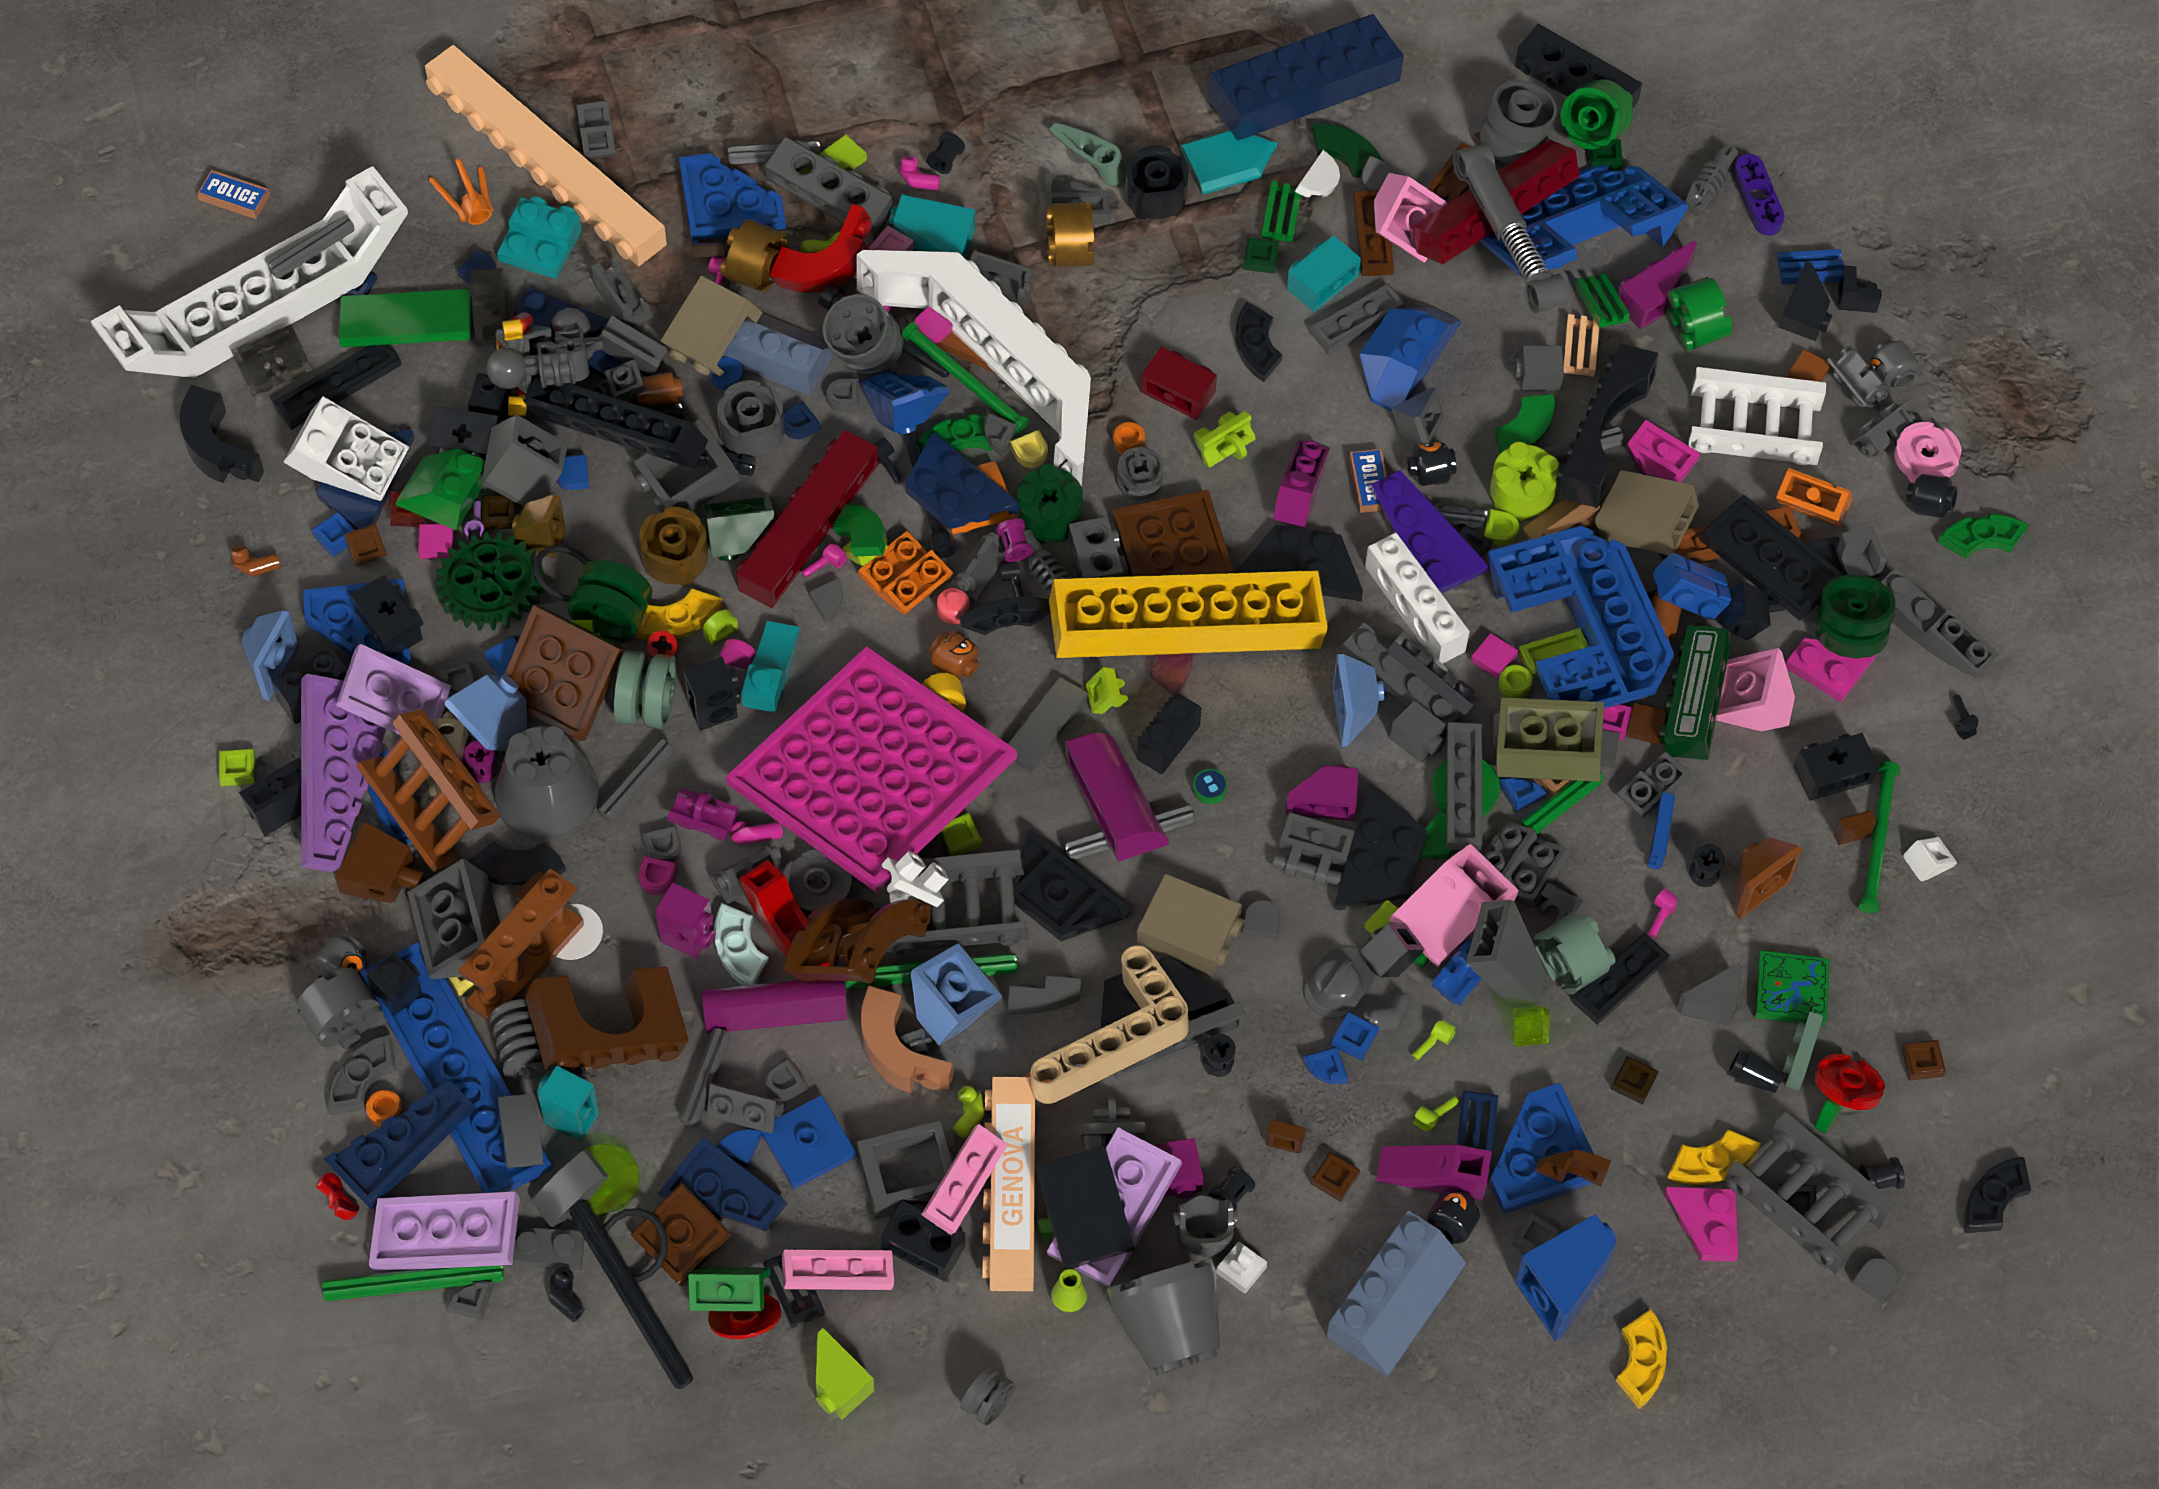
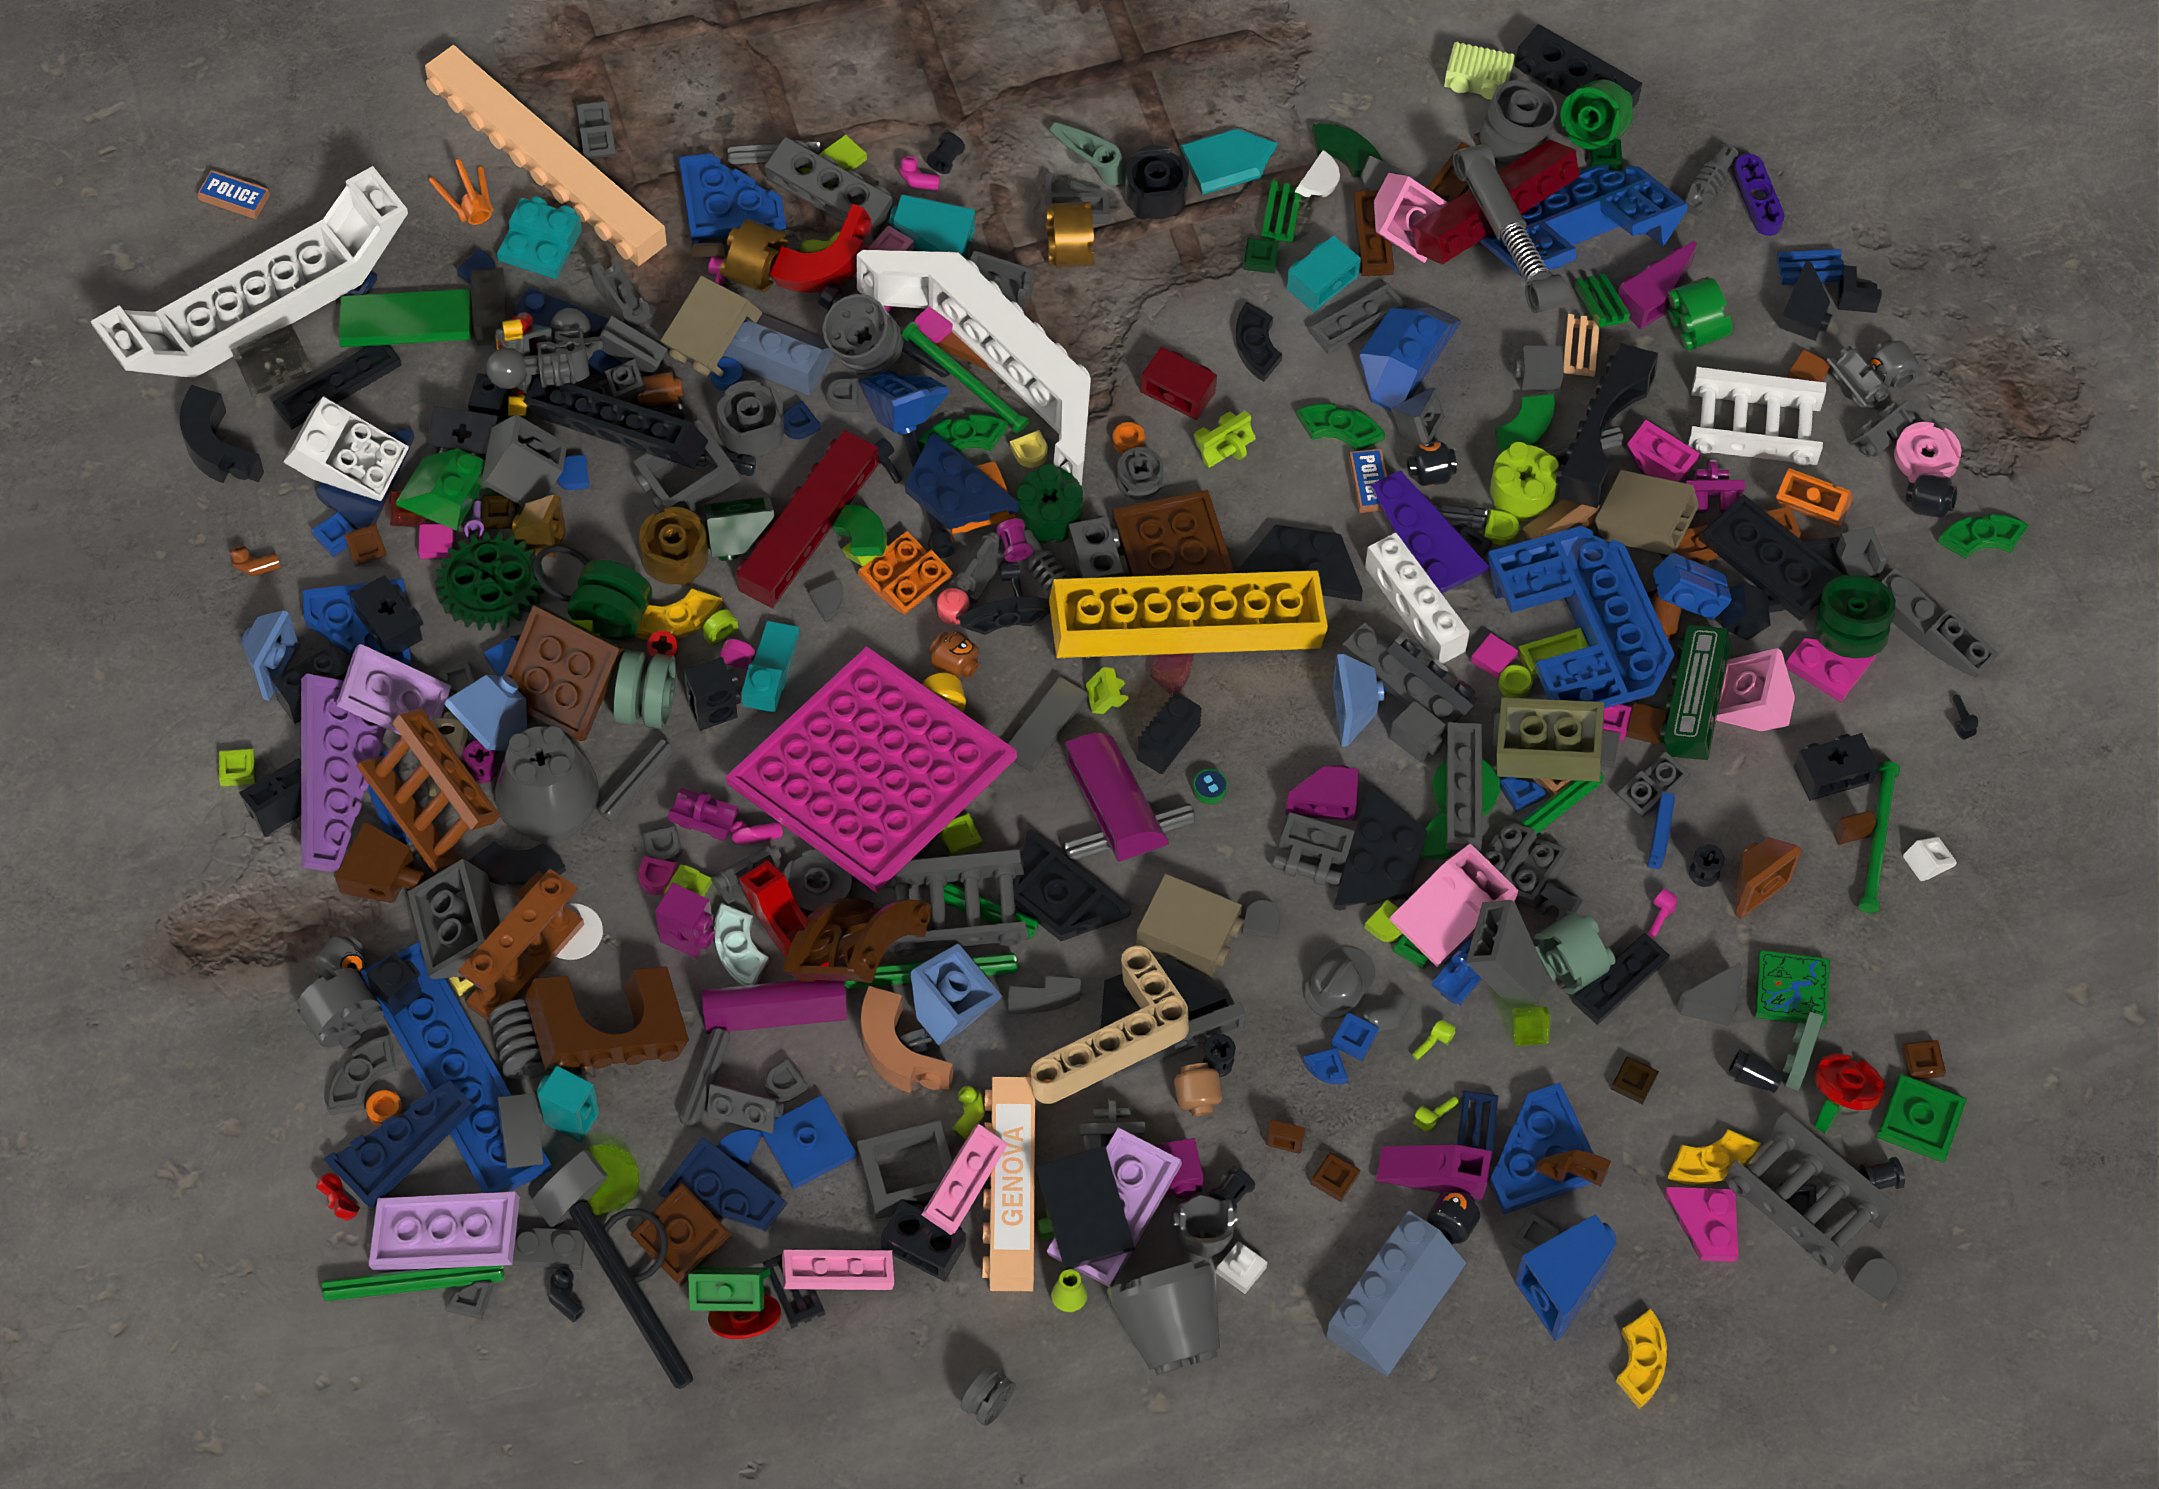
(311, 246): dark grey axle -> none
(691, 879): none -> lime tile
(832, 554): dark pink hand -> none
(839, 1378): lime slope -> none
(911, 883): white hips -> none
(989, 909): none -> green axle
(998, 432): dark grey tile -> none
(1198, 1089): none -> medium nougat head
(1301, 483): magenta slope -> none
(1305, 77): dark blue brick -> none
(1339, 423): none -> green tile
(1391, 950): black brick -> none
(1477, 69): none -> yellowish green brick
(1727, 490): none -> magenta hips
(1921, 1118): none -> green tile
(1994, 1193): black tile -> none

